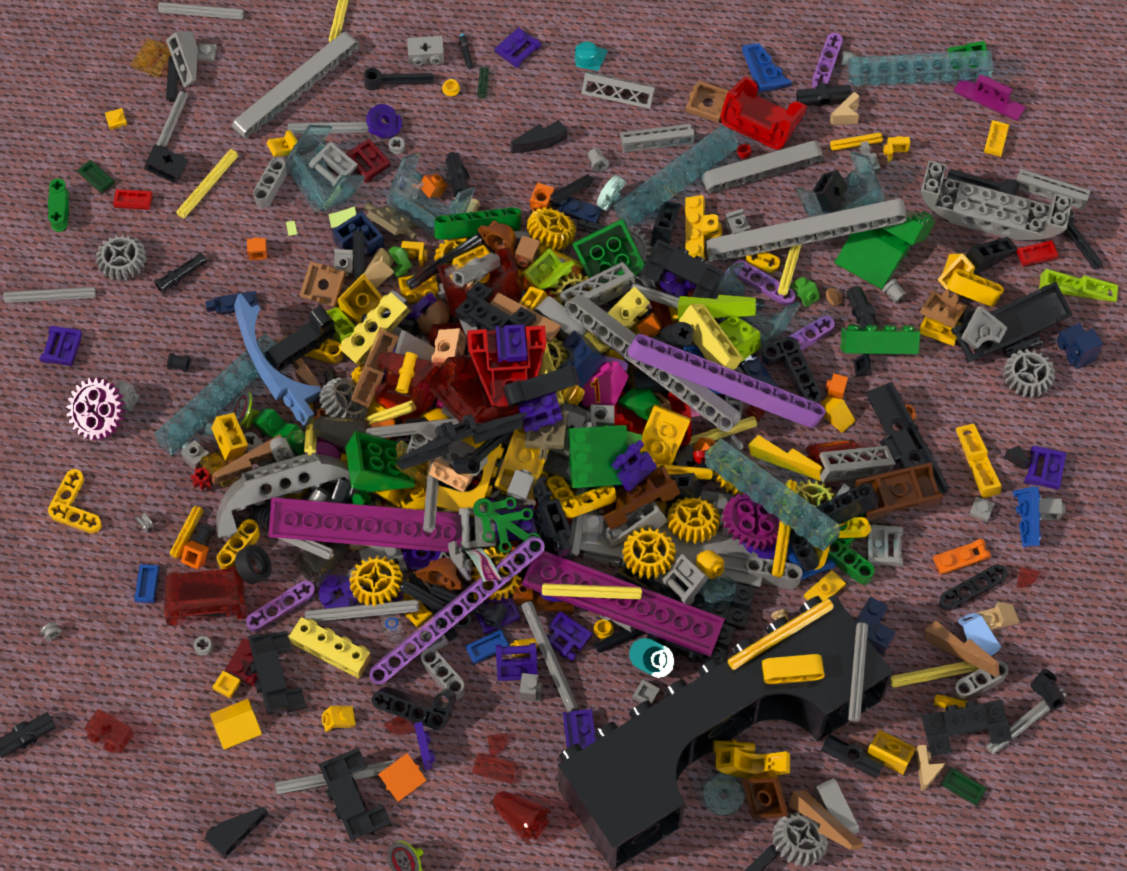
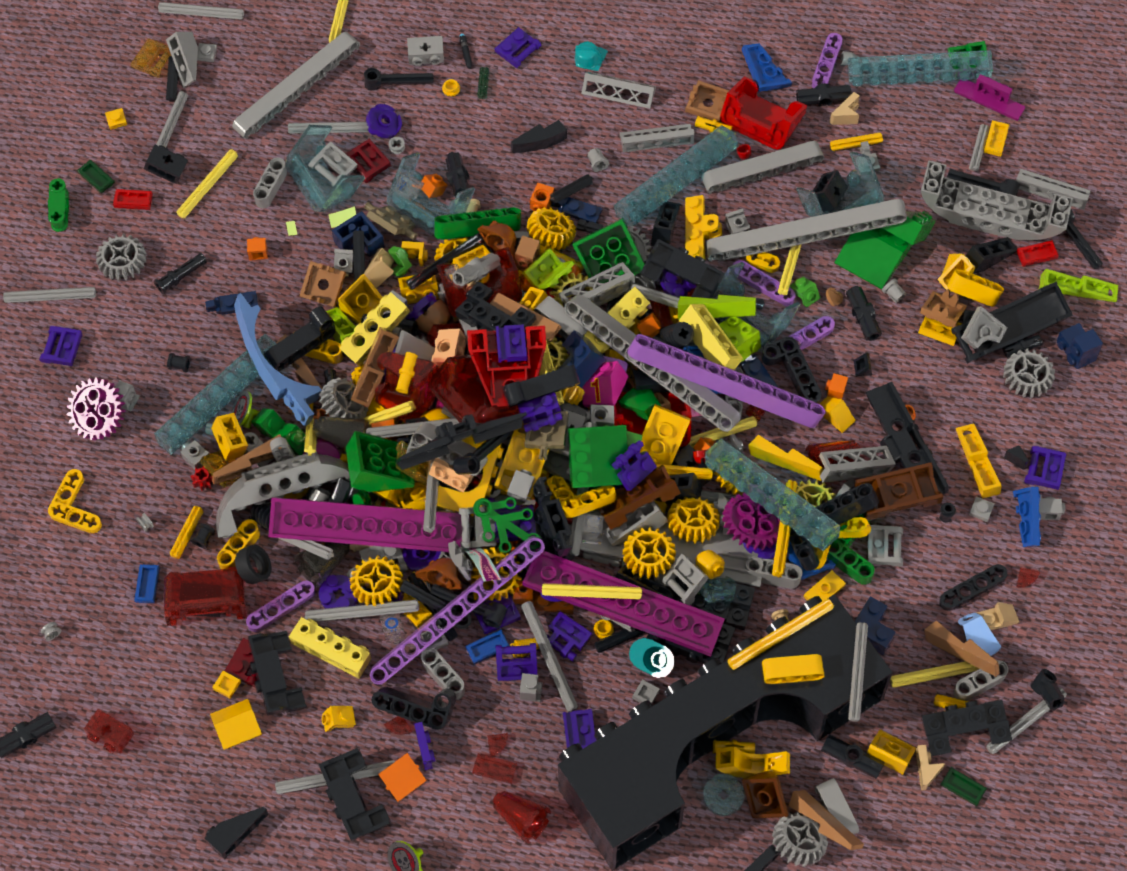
(194, 554): orange plate -> none
(198, 642): light grey bush -> none
(283, 145): yellow bracket -> none
(610, 192): light aqua tile -> none
(701, 123): none -> yellow pin
(880, 339): green brick -> none
(896, 144): yellow bracket -> none
(947, 511): none -> black pin
(961, 557): orange plate -> none
(979, 147): none -> light grey axle

